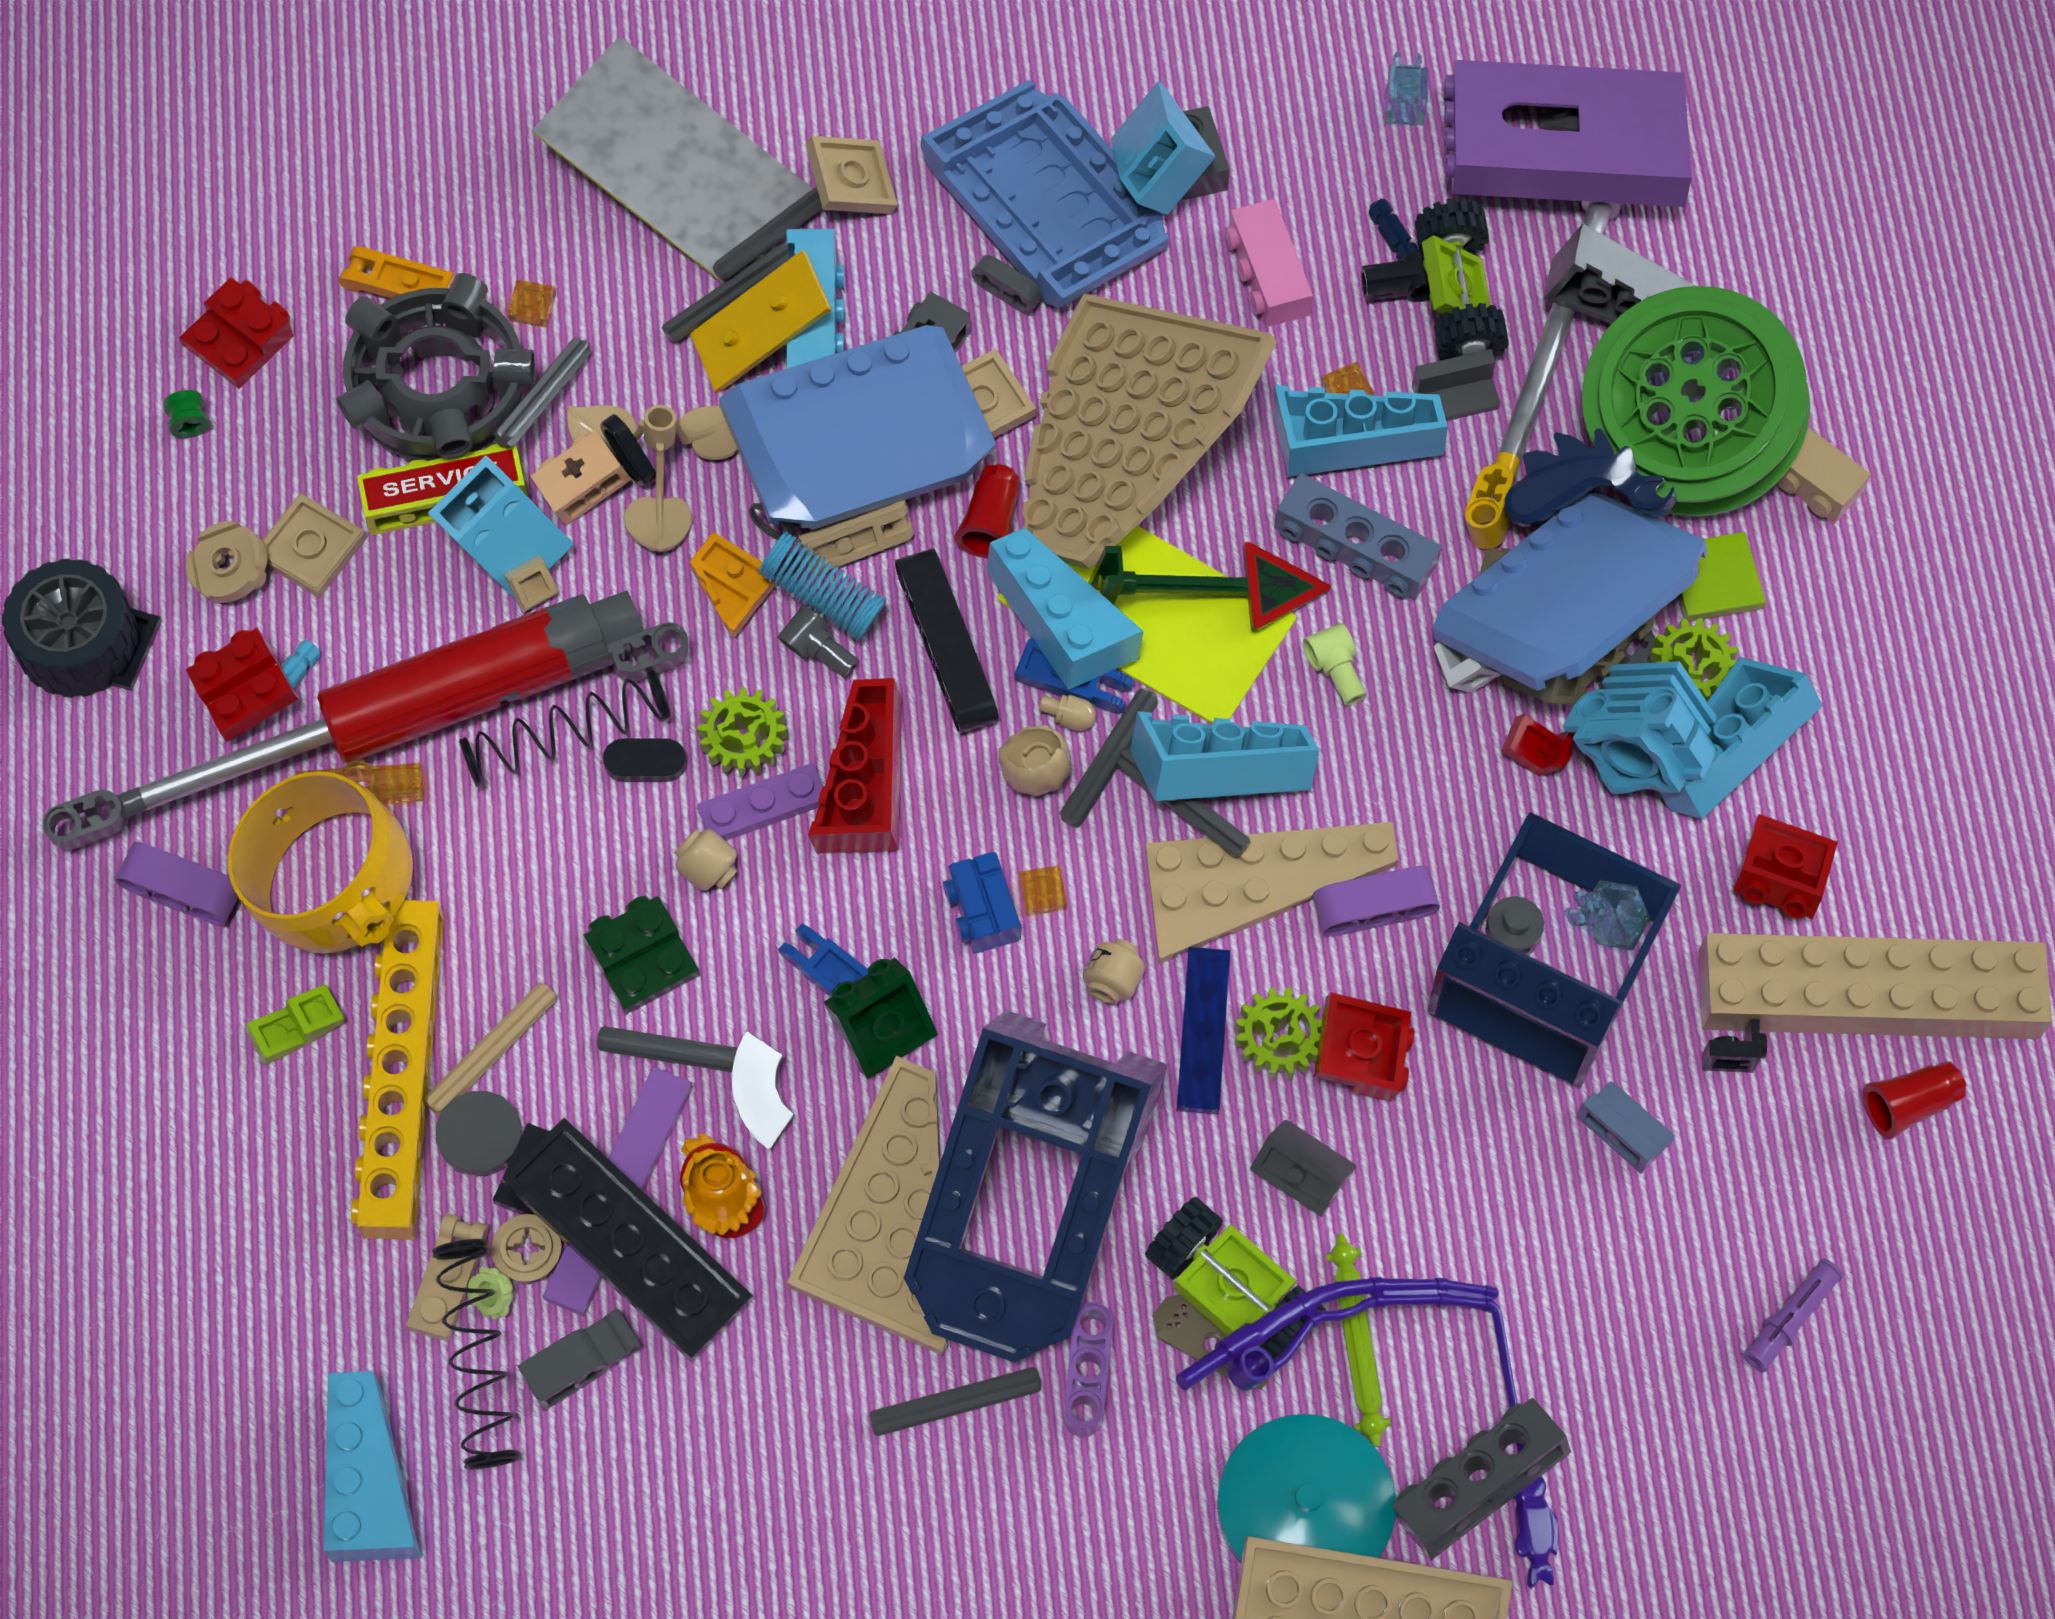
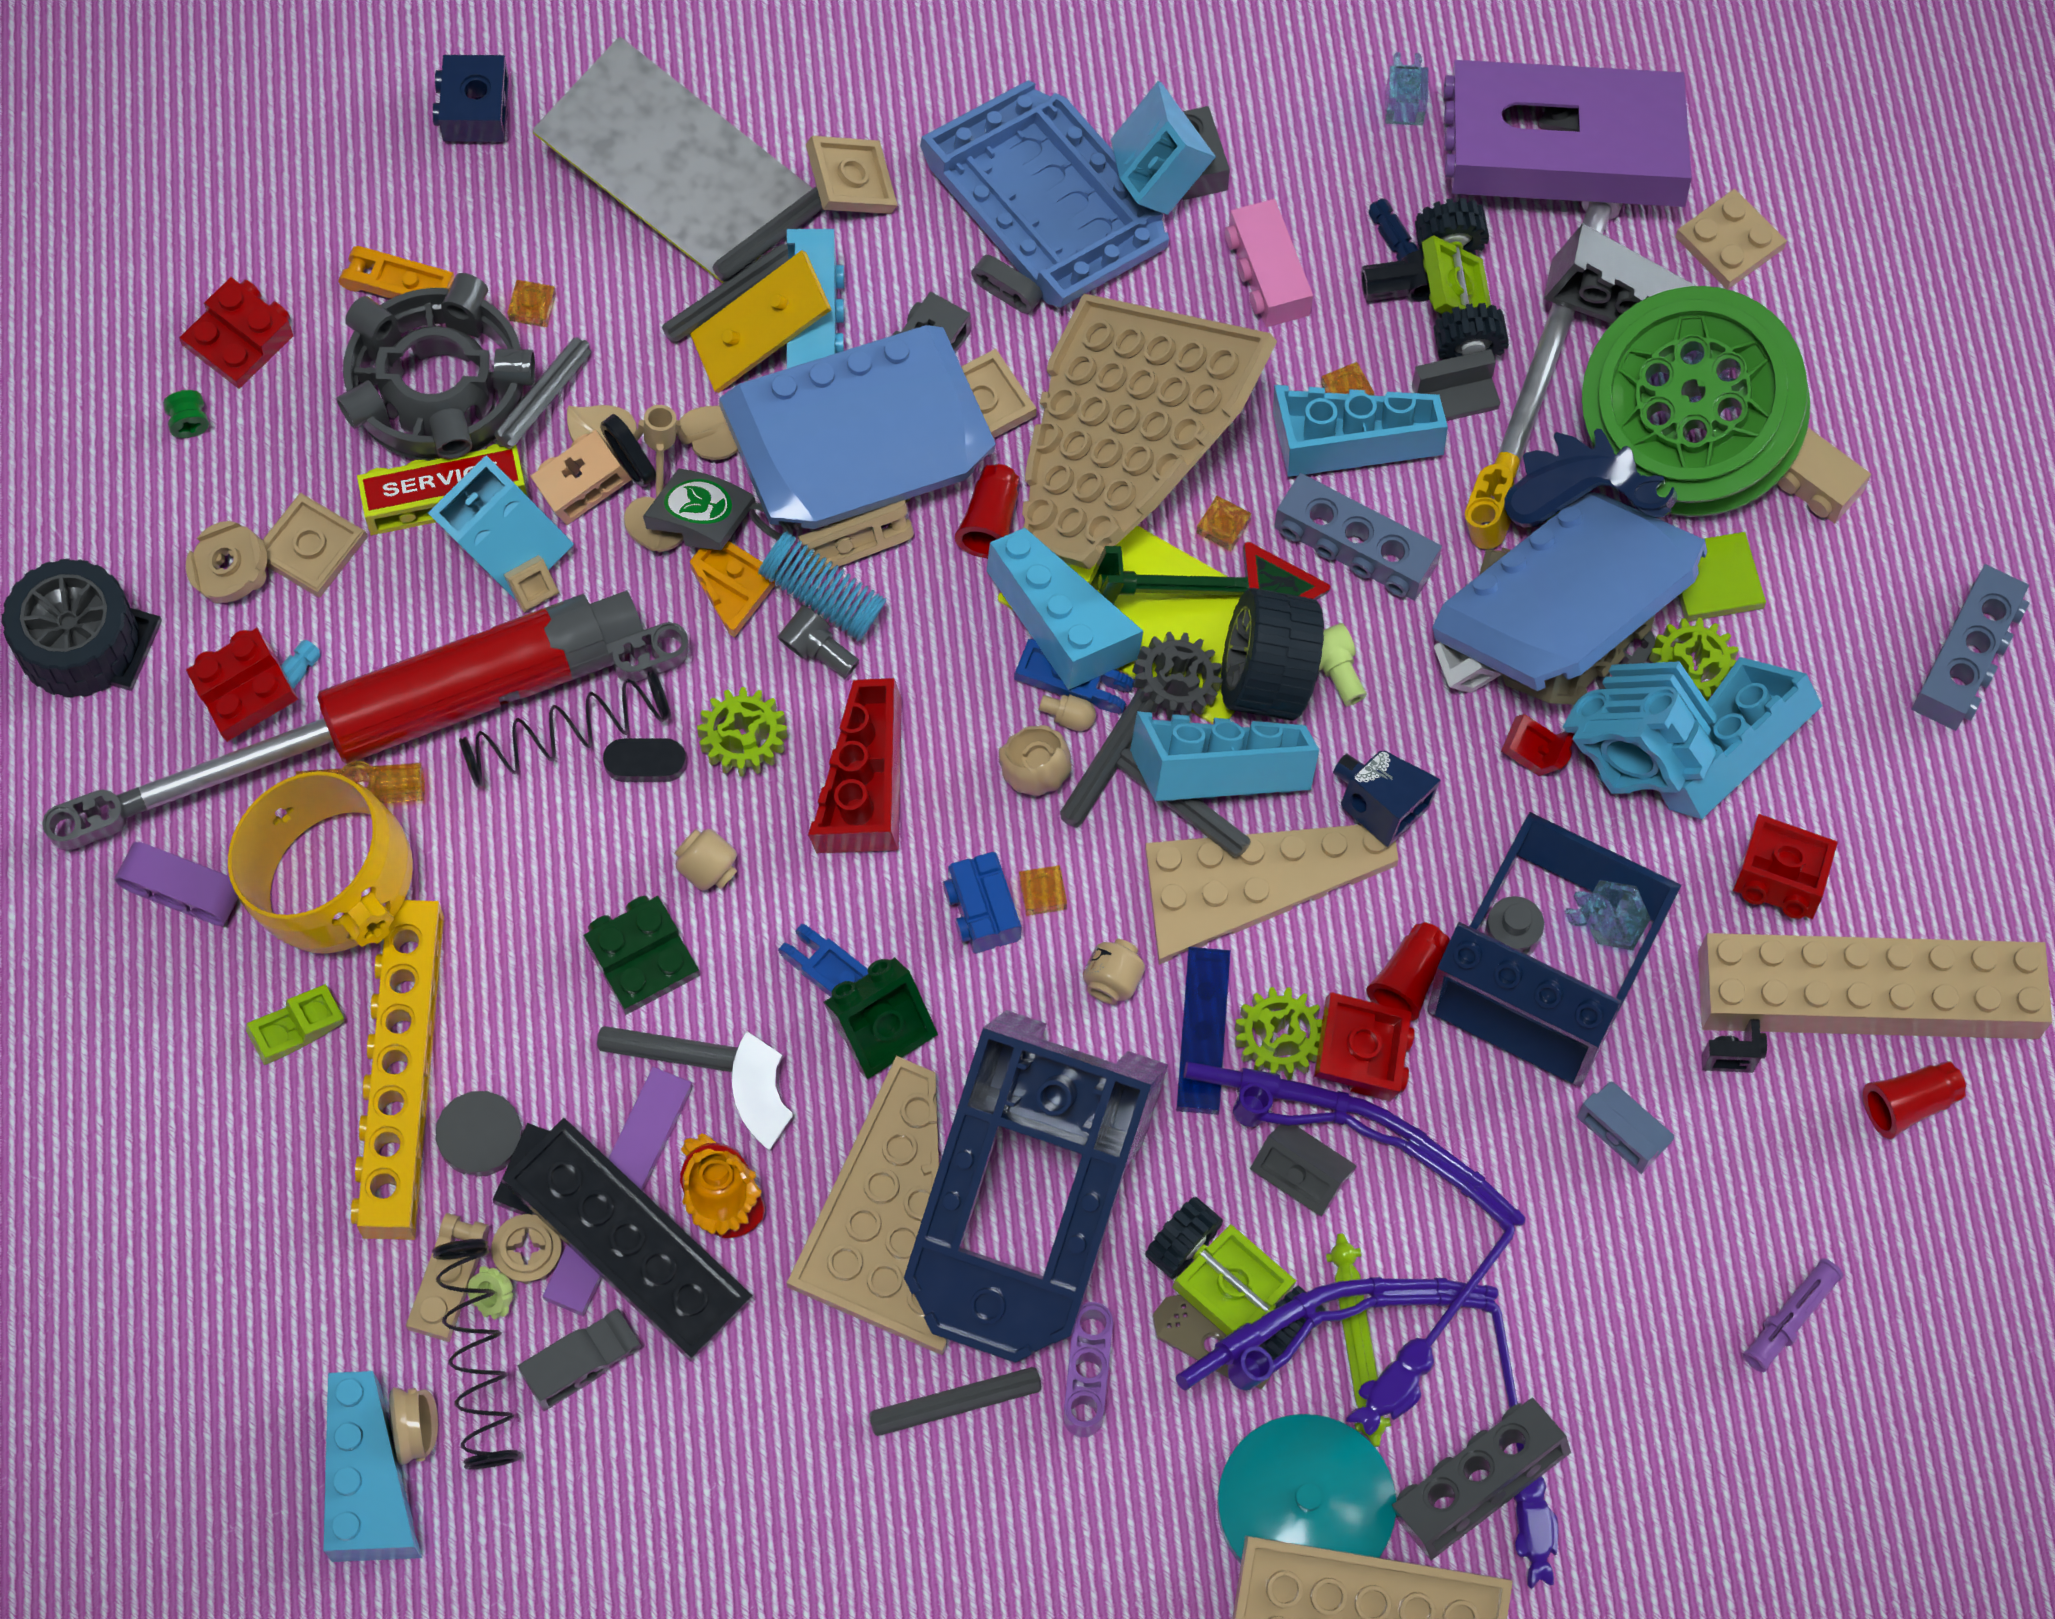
(413, 1423): none -> tan piece
(459, 83): none -> dark blue brick
(490, 1048): tan axle -> none
(700, 508): none -> slope
(762, 803): medium lavender plate -> none
(946, 641): black beam -> none
(1179, 659): none -> dark grey gear
(1223, 523): none -> clear yellow plate
(1272, 654): none -> black wheel
(1376, 901): medium lavender beam -> none
(1385, 793): none -> dark blue torso
(1398, 1384): none -> dark purple piece
(1410, 970): none -> red plant
(1731, 239): none -> tan plate
(1992, 594): none -> sand blue brick

